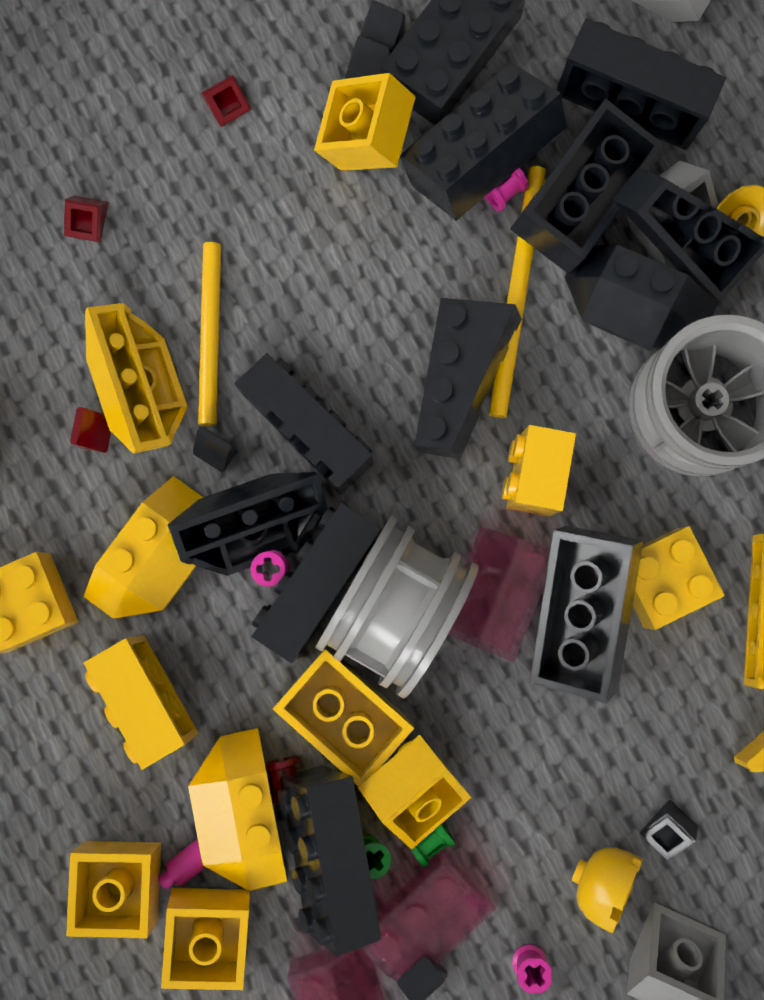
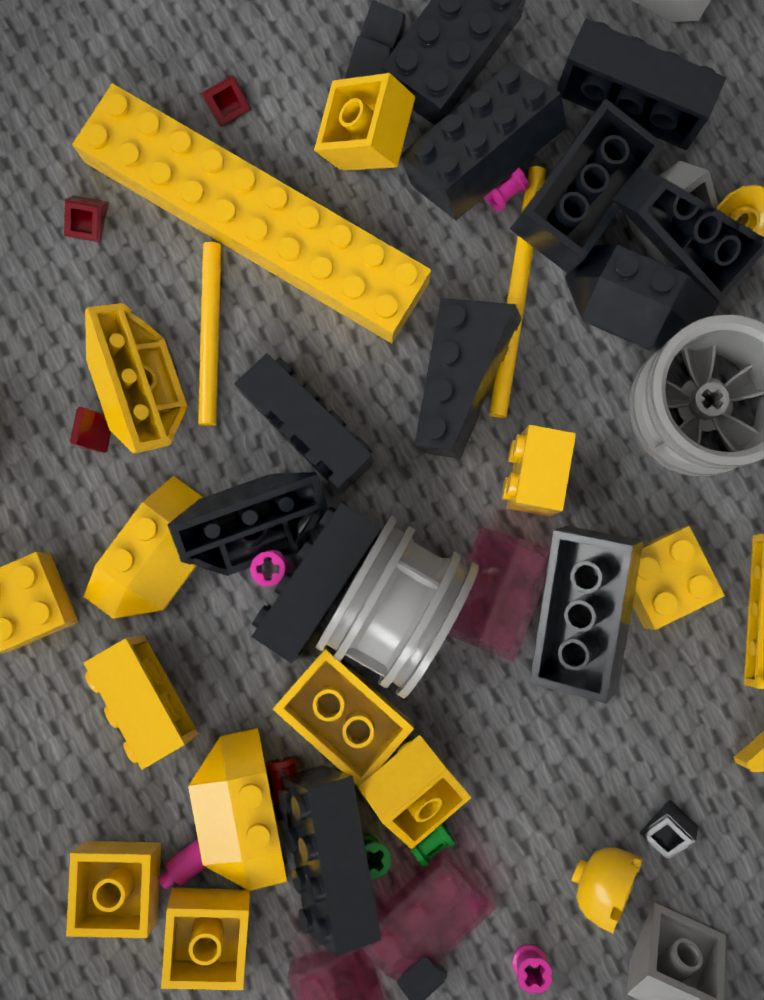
(213, 449): black slope -> none
(252, 213): none -> yellow brick

